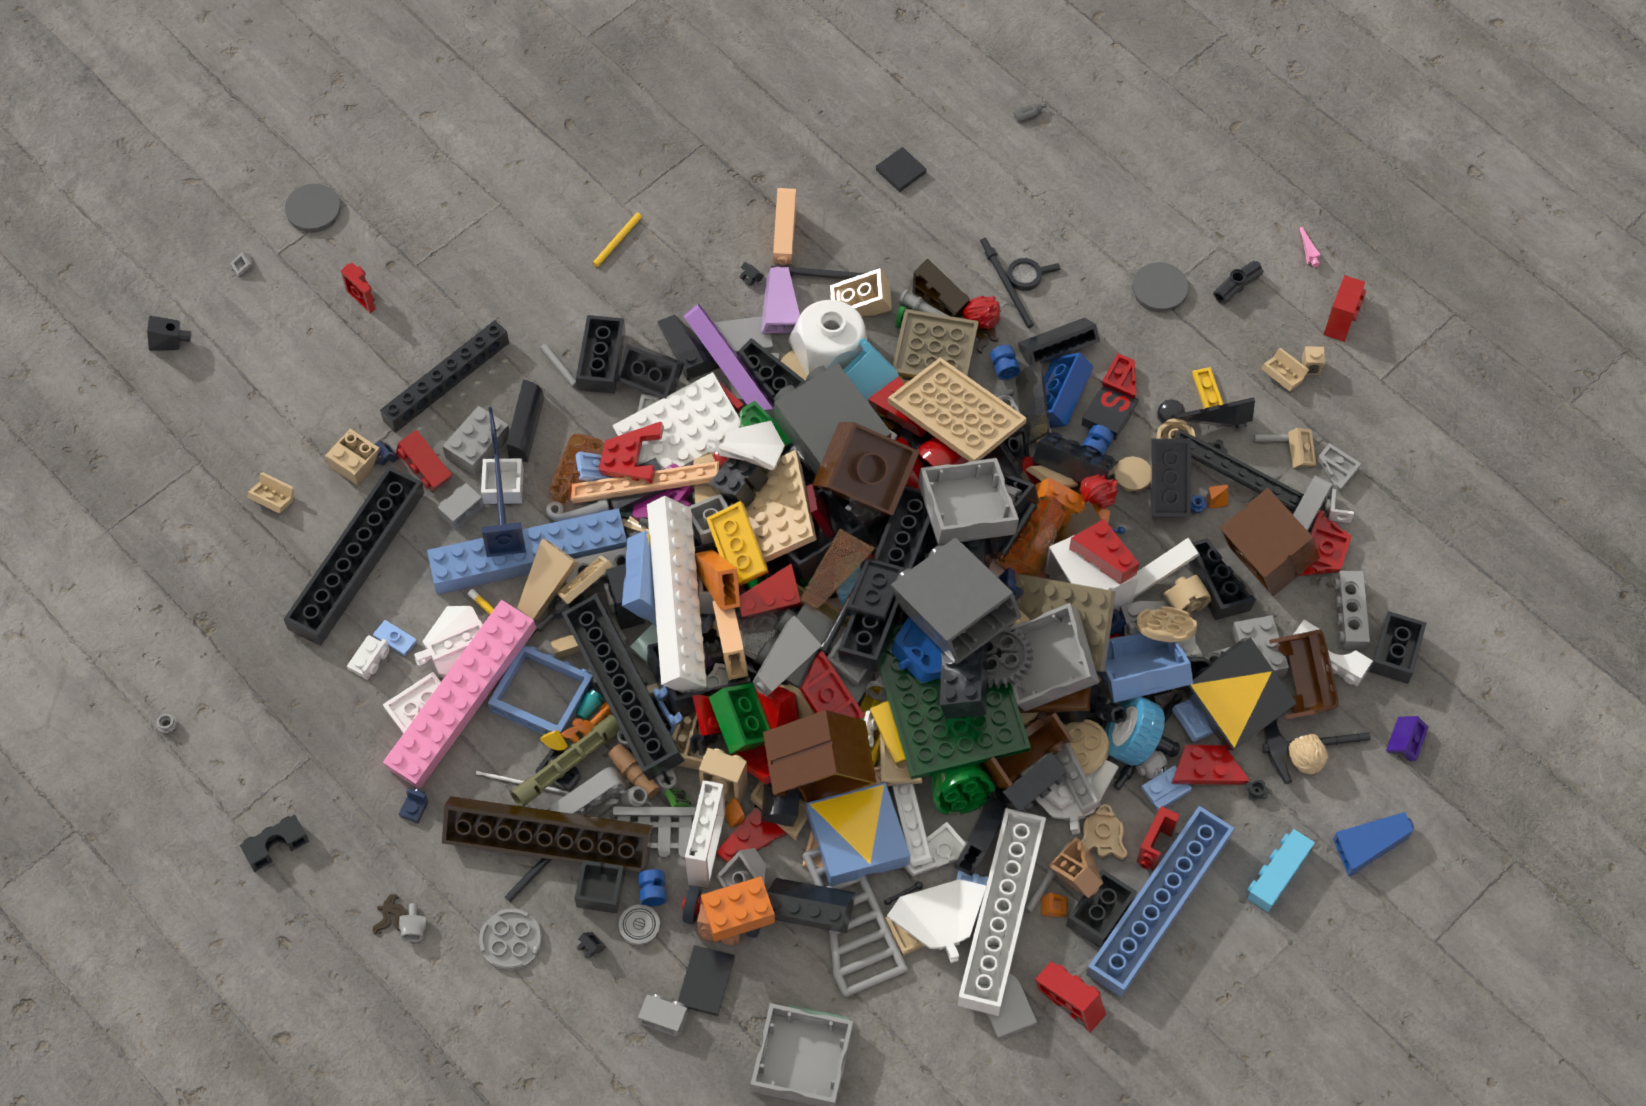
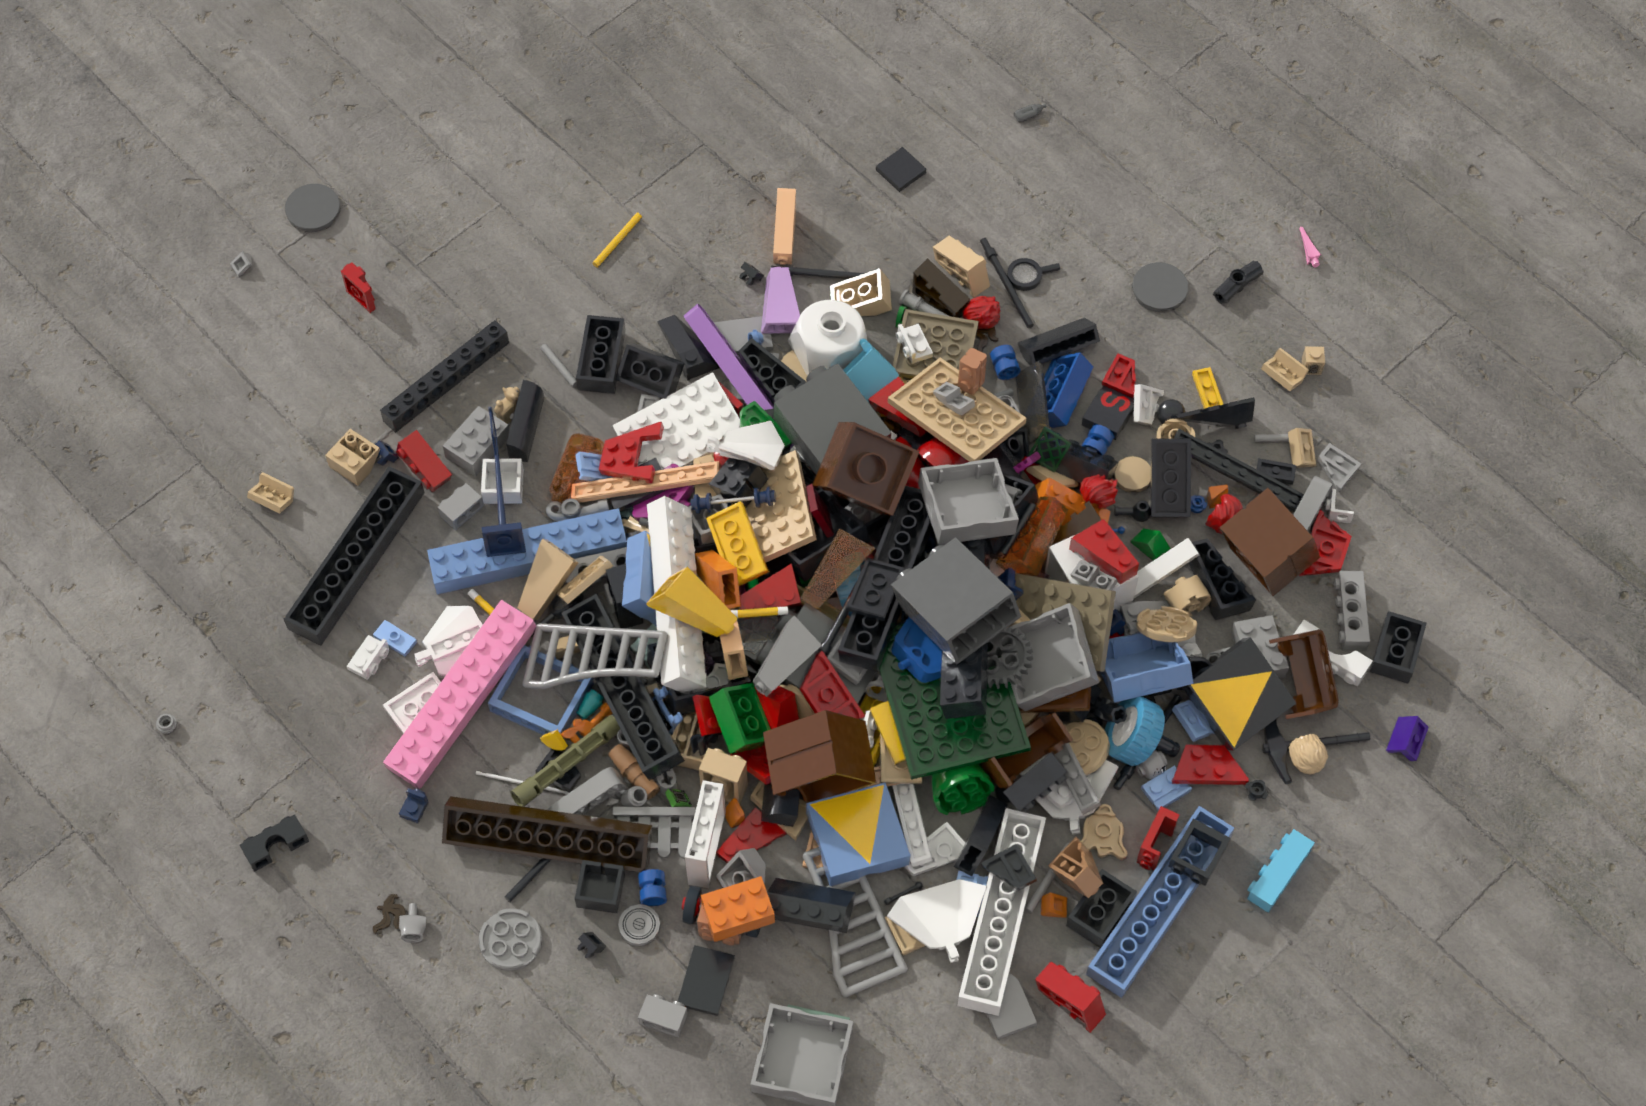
(165, 334): black torso -> none
(507, 405): none -> tan animal
(570, 508): none -> flat silver tile
(601, 670): none -> light grey bar
(693, 603): none -> yellow slope
(757, 336): none -> medium blue plate
(760, 612): none -> yellow bar
(767, 496): none -> dark blue axle
(914, 343): none -> white bracket
(952, 398): none -> light grey slope
(963, 264): none -> tan wedge
(972, 371): none -> nougat brick
(1011, 868): none -> black wing
(1027, 462): none -> magenta tile
(1056, 437): none -> dark green window
(1089, 575): none -> light grey slope
(1137, 513): none -> black bar
(1145, 403): none -> white wing
(1151, 543): none -> green slope
(1206, 835): none -> black window
(1223, 512): none -> red hair
(1278, 470): none -> black plate
(1345, 308): red wedge -> none
(1371, 840): blue slope -> none

